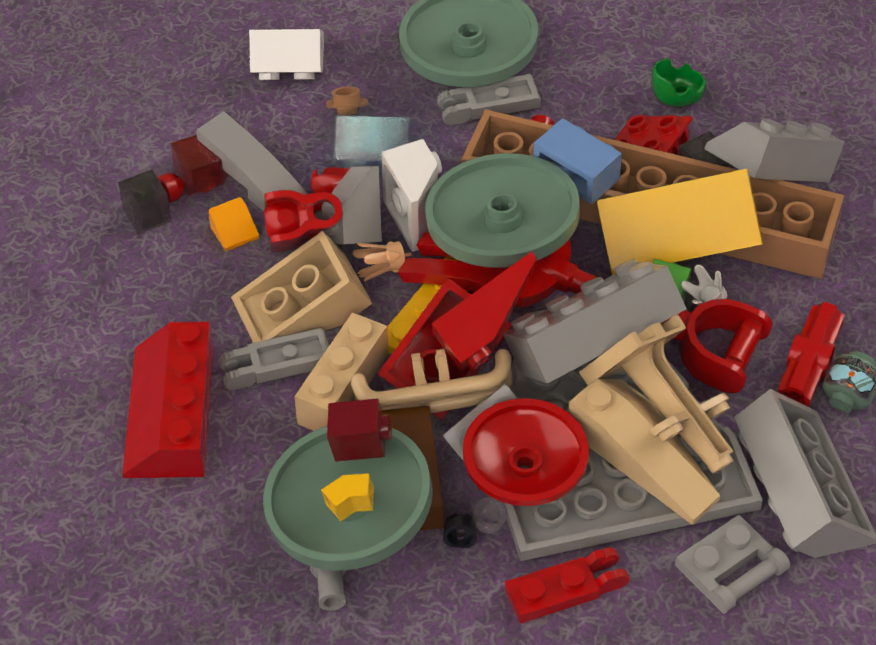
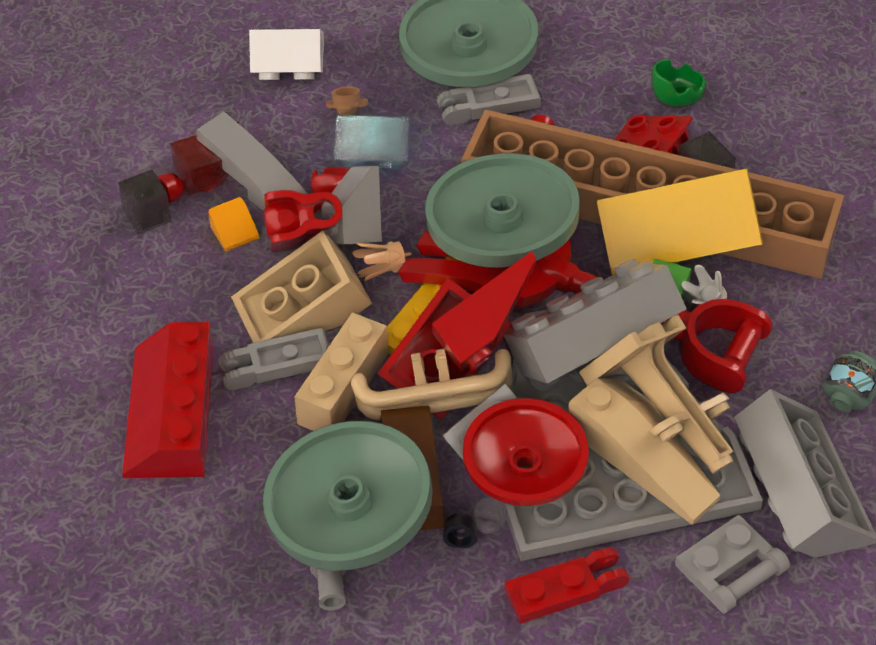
(349, 495): yellow piece -> none
(357, 430): dark red brick -> none
(407, 179): white slope -> none
(582, 156): medium blue brick -> none
(780, 150): light grey slope -> none
(811, 353): red piece -> none

